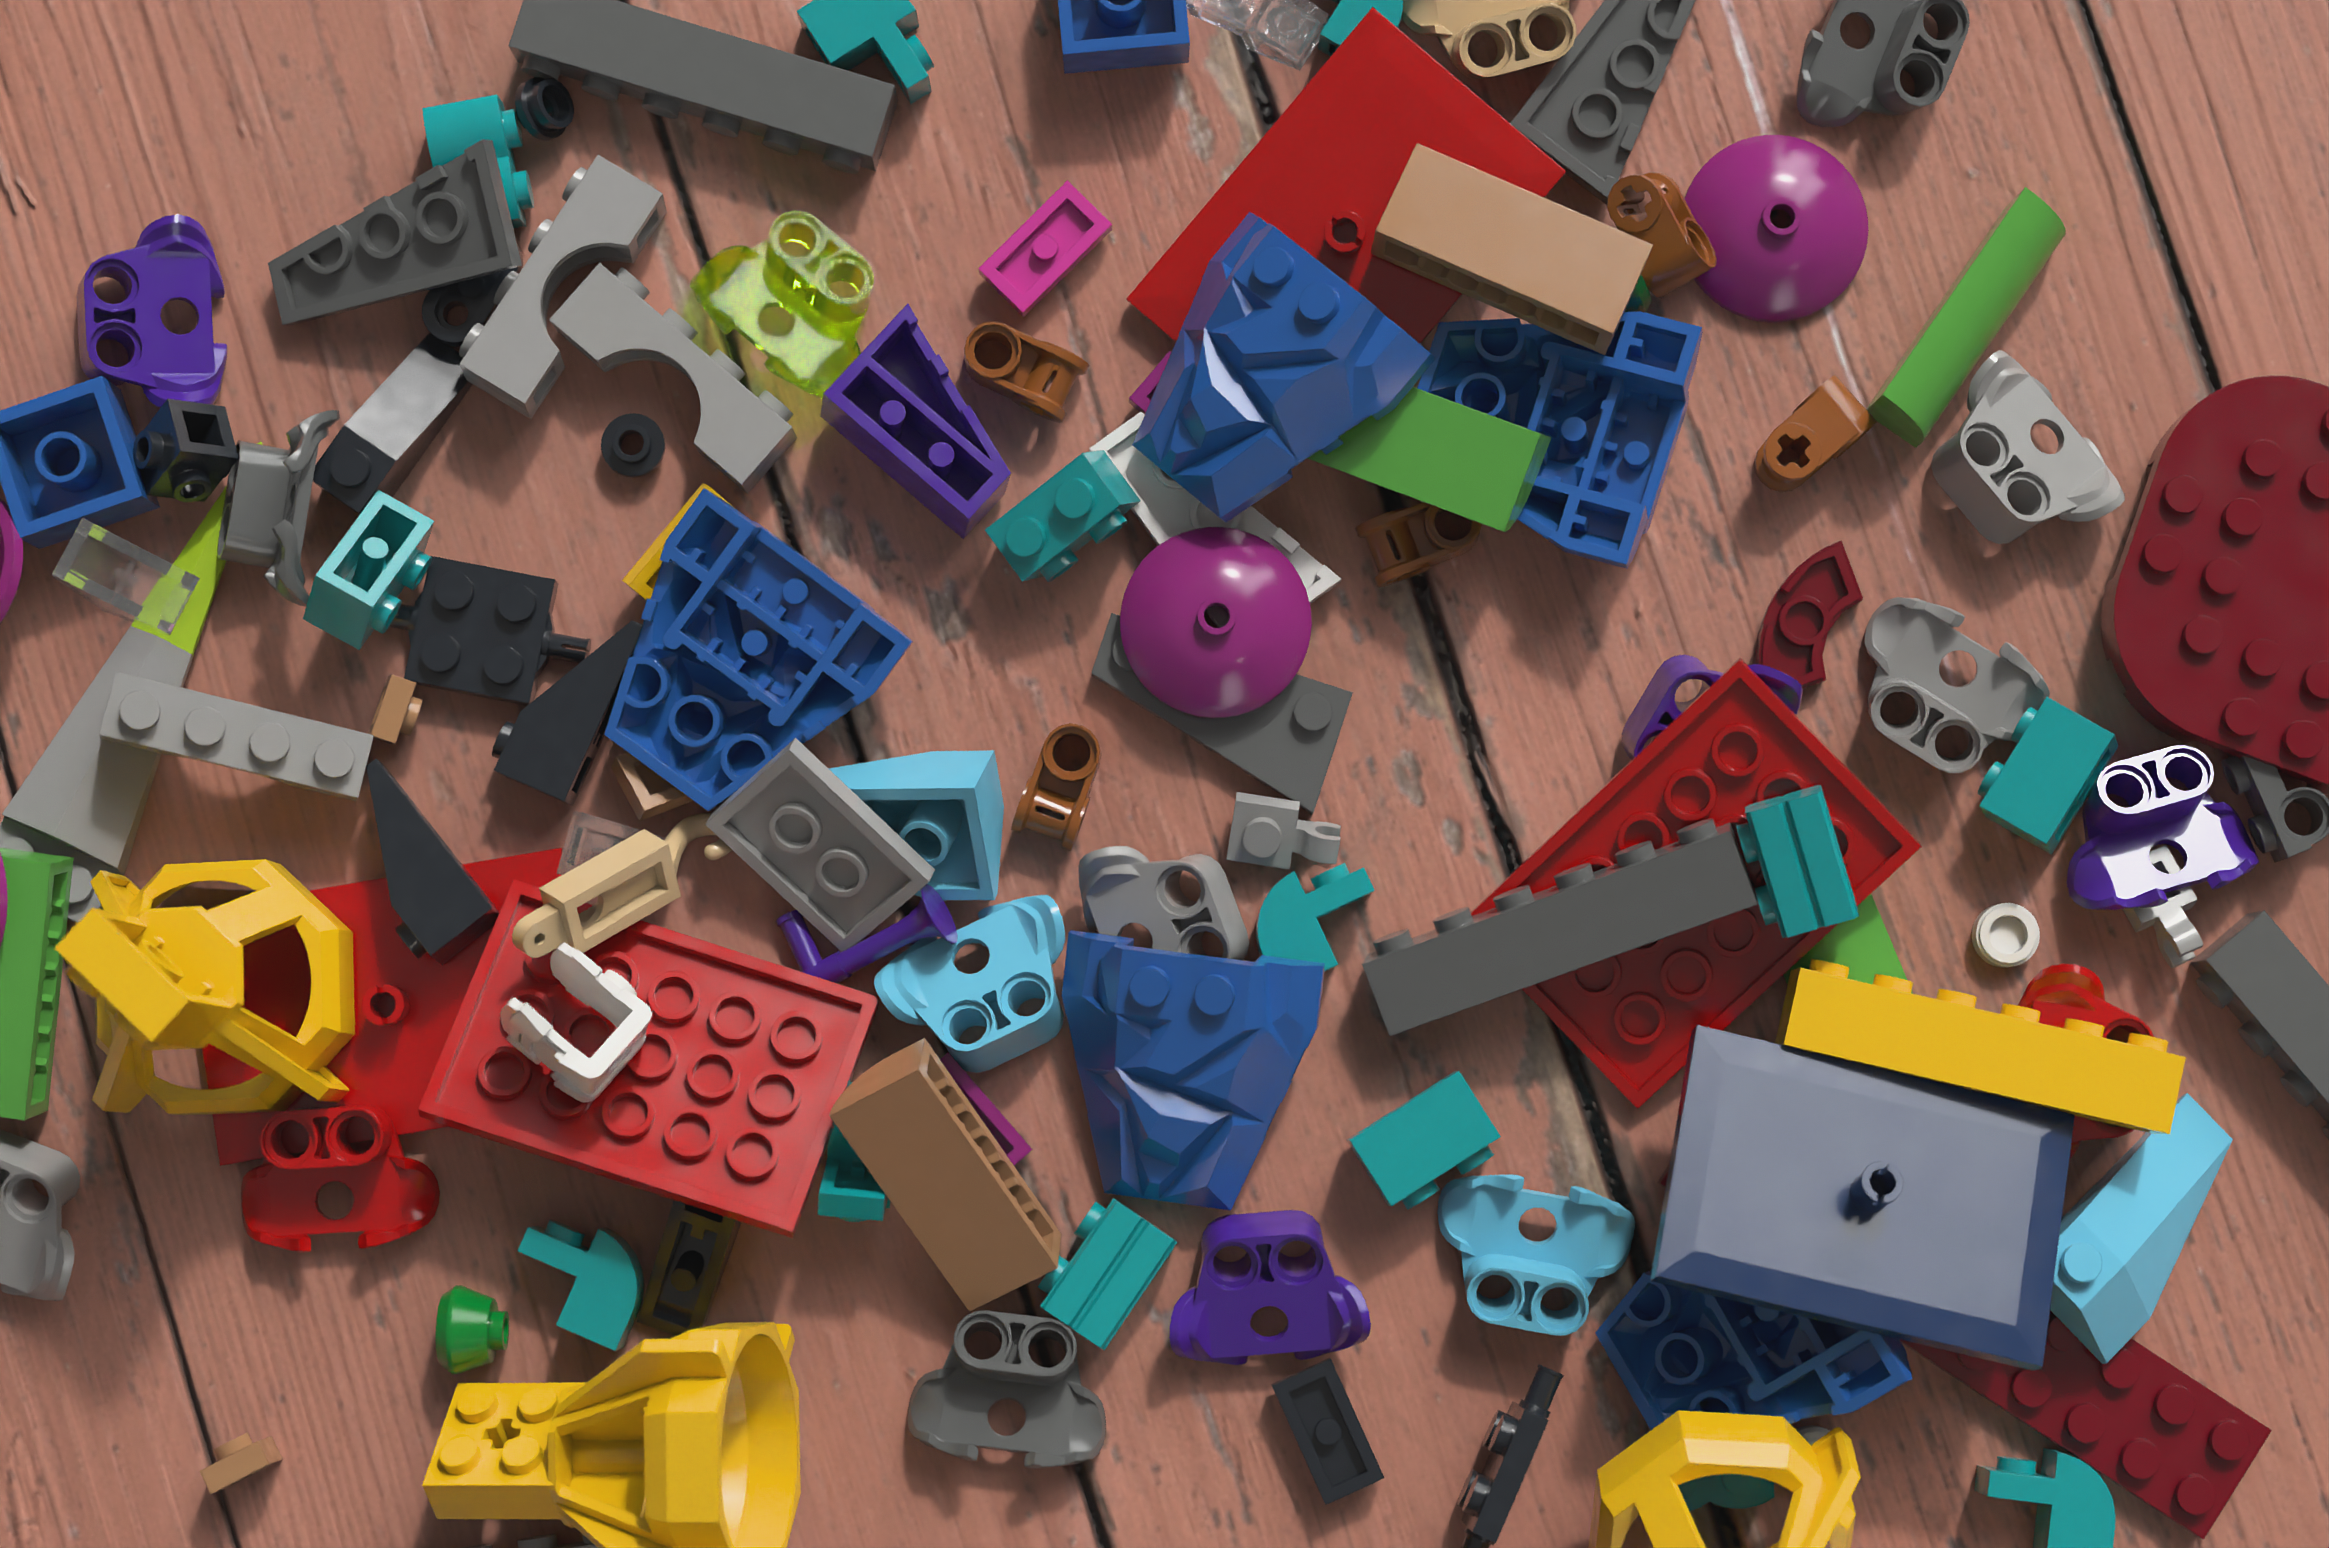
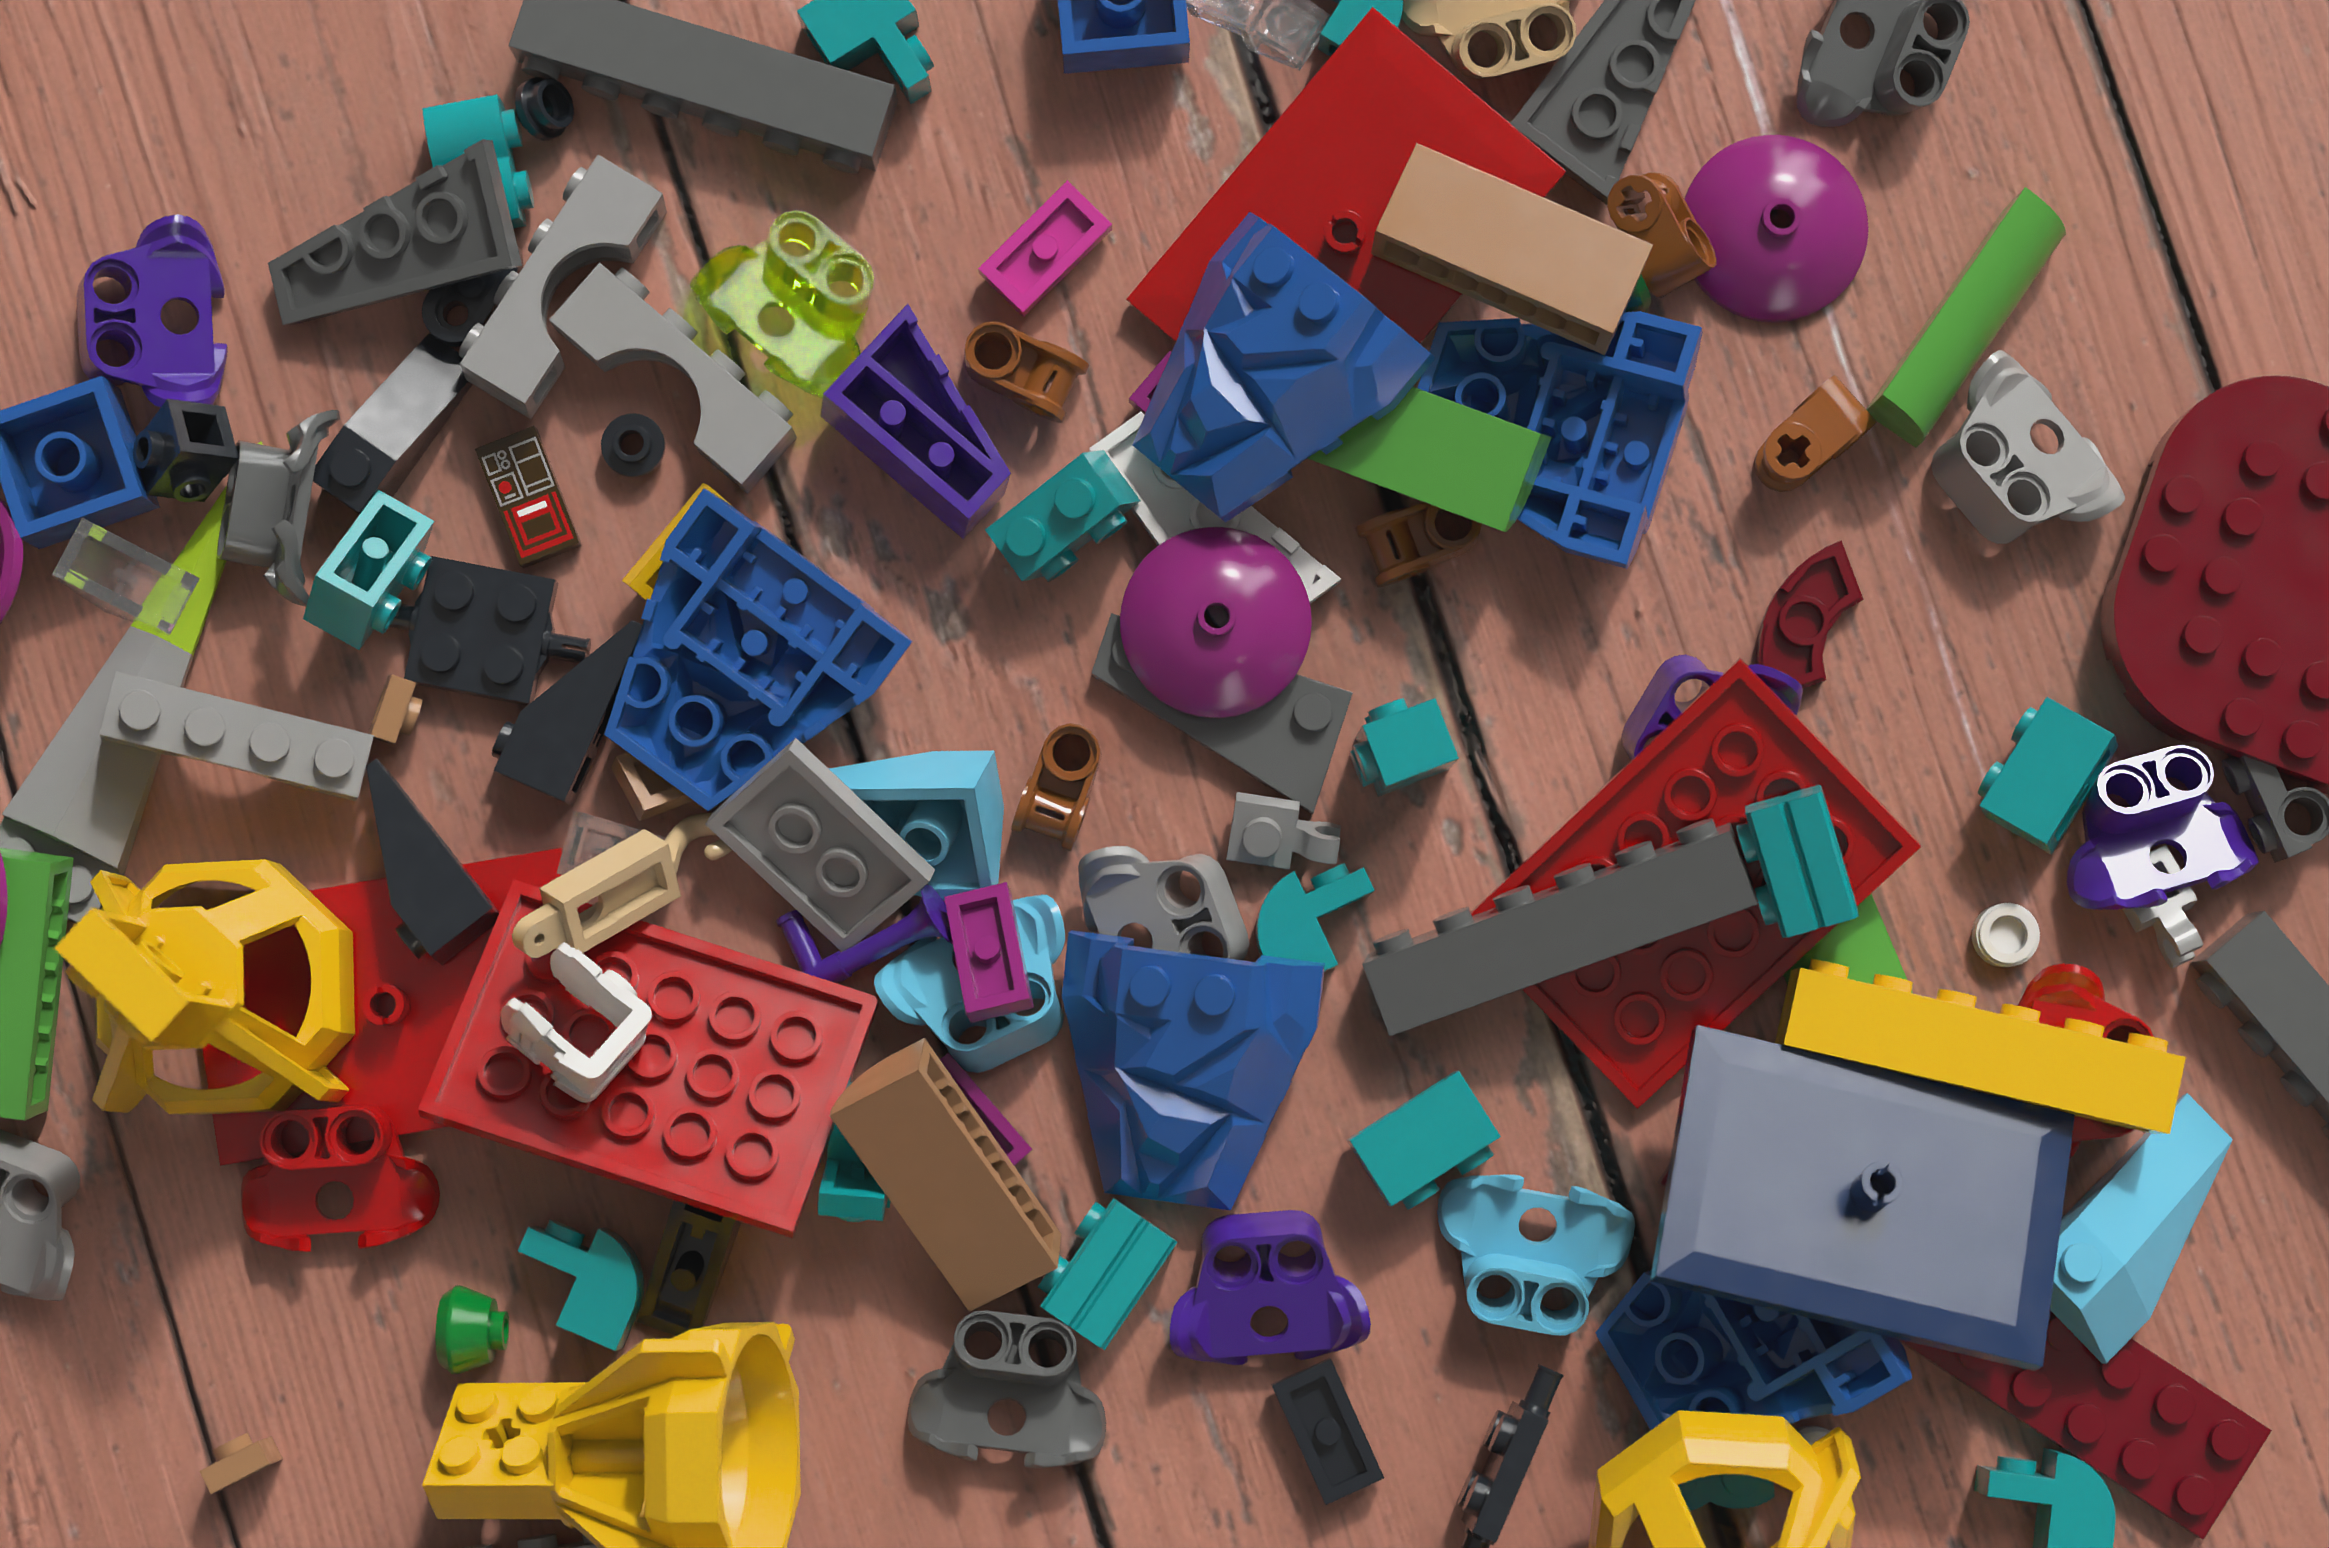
(528, 497): none -> dark brown tile
(988, 952): none -> magenta plate
(1402, 745): none -> teal brick
(1907, 644): light grey piece -> none

